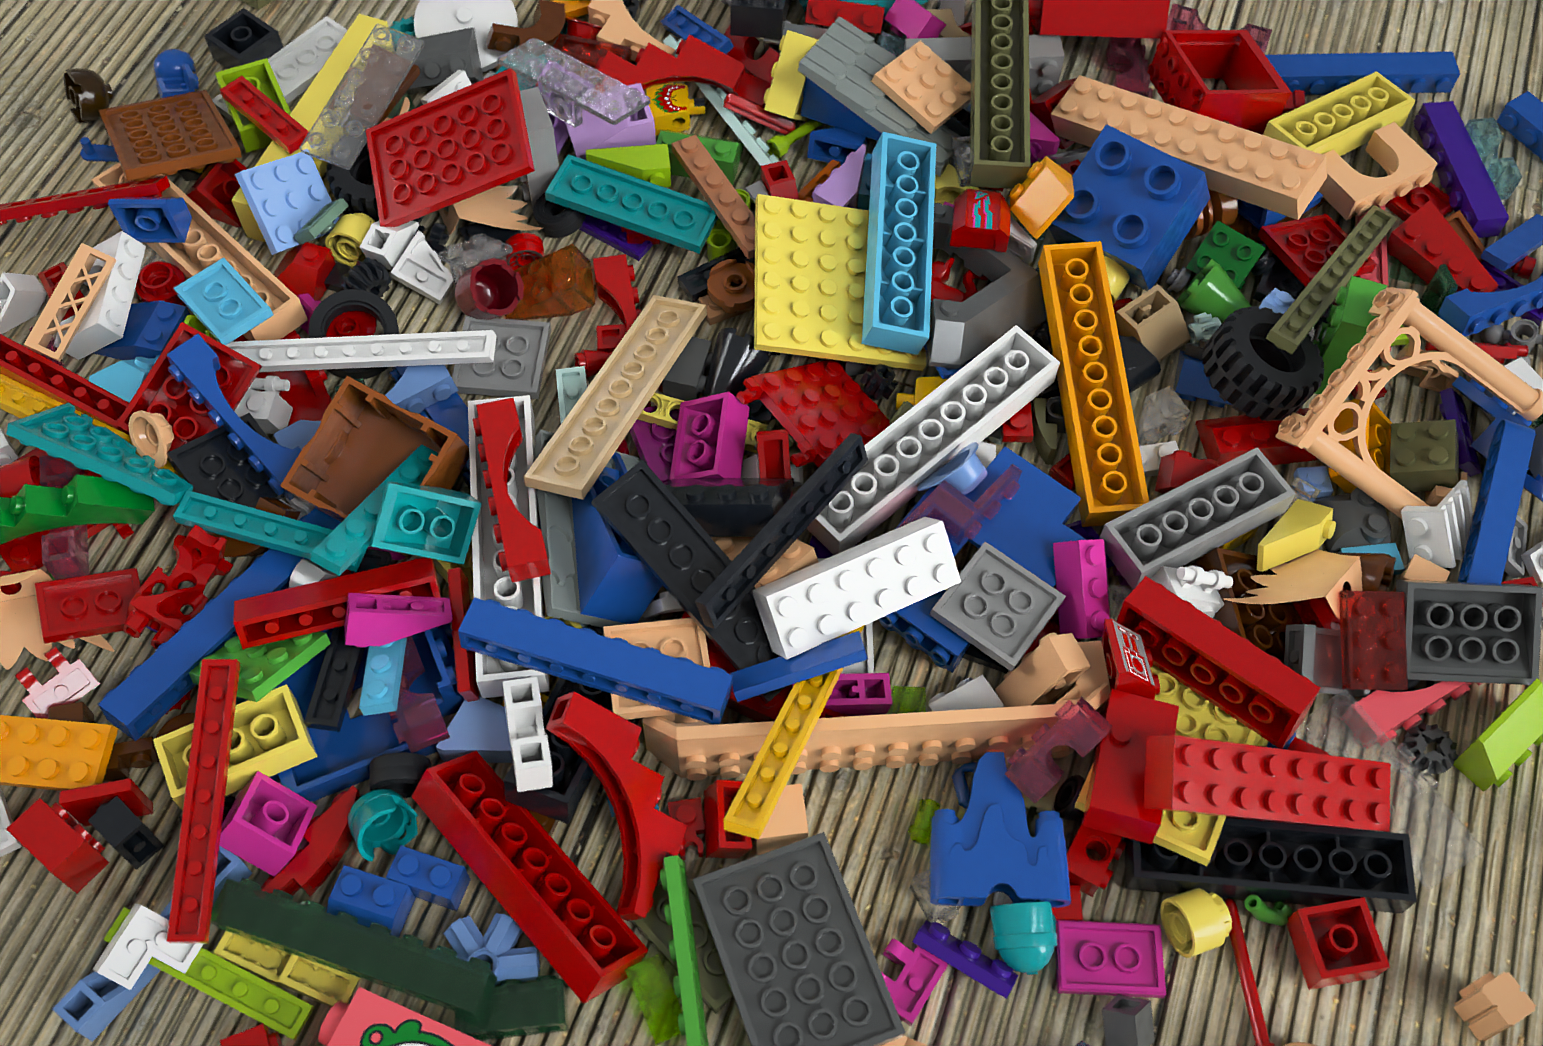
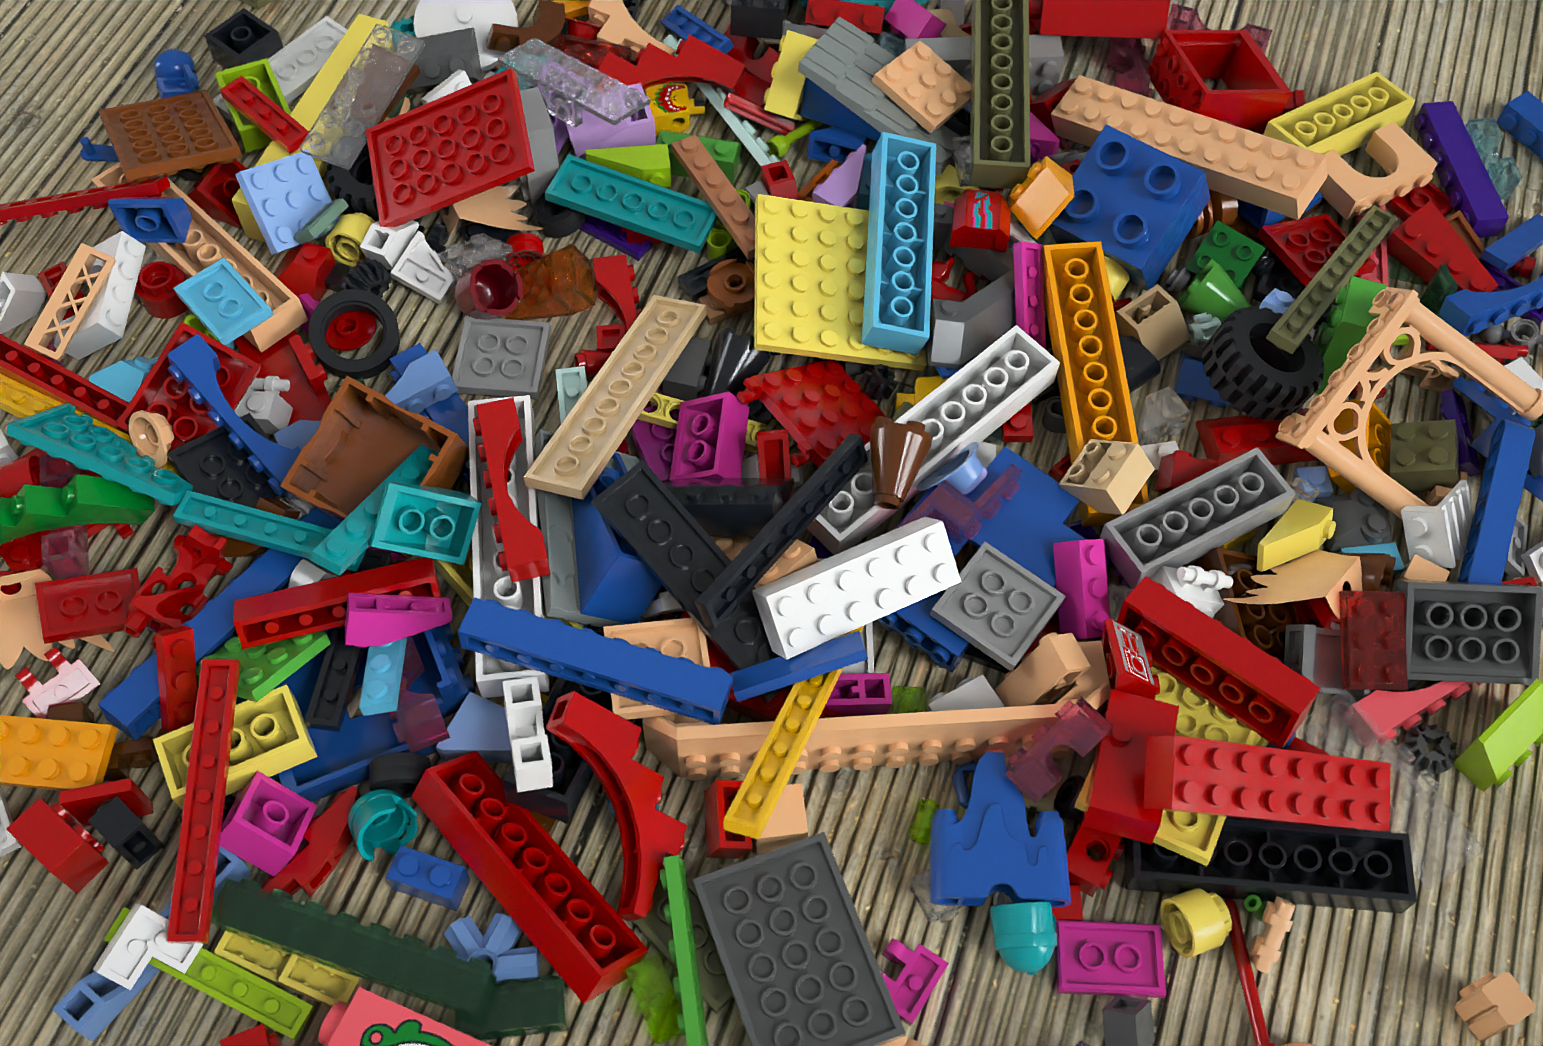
(87, 93): dark brown cylinder -> none
(147, 330): blue slope -> none
(176, 677): none -> red plate
(370, 351): white plate -> none
(371, 899): blue slope -> none
(464, 659): red tile -> none
(691, 814): red plate -> none
(896, 459): none -> reddish brown cone
(966, 958): dark purple plate -> none
(1029, 290): none -> dark pink plate
(1044, 433): olive slope -> none
(1108, 475): none -> tan slope
(1266, 947): none -> light nougat plate
(1328, 72): blue brick -> none
(1337, 943): red brick -> none

